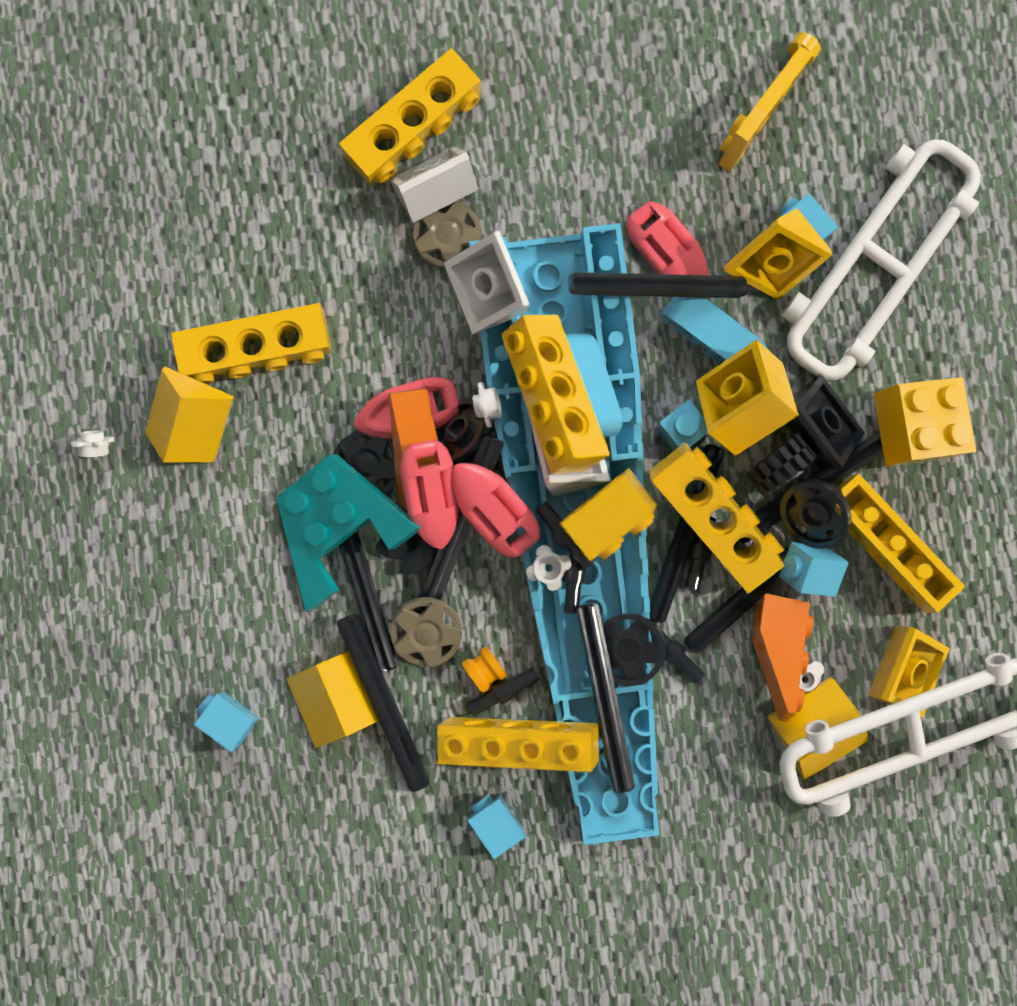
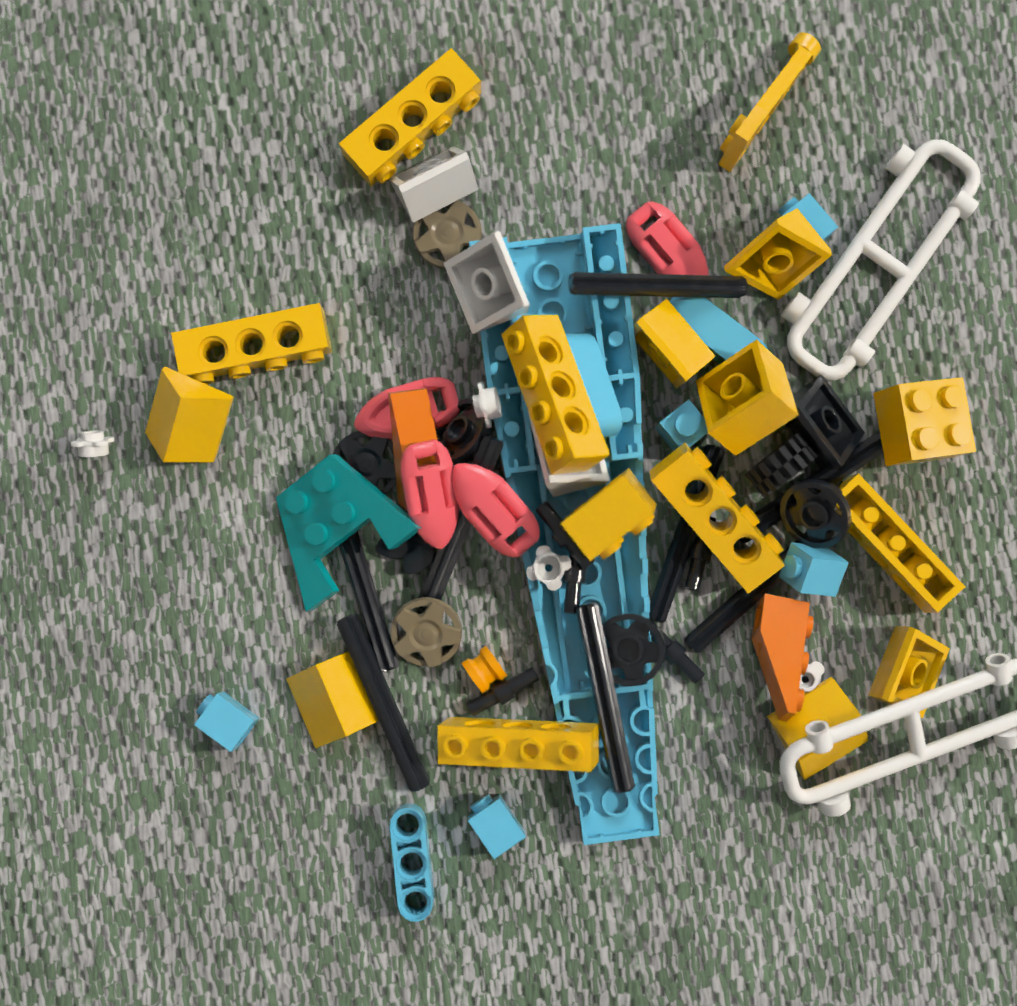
(412, 880): none -> medium azure beam
(671, 343): none -> yellow slope

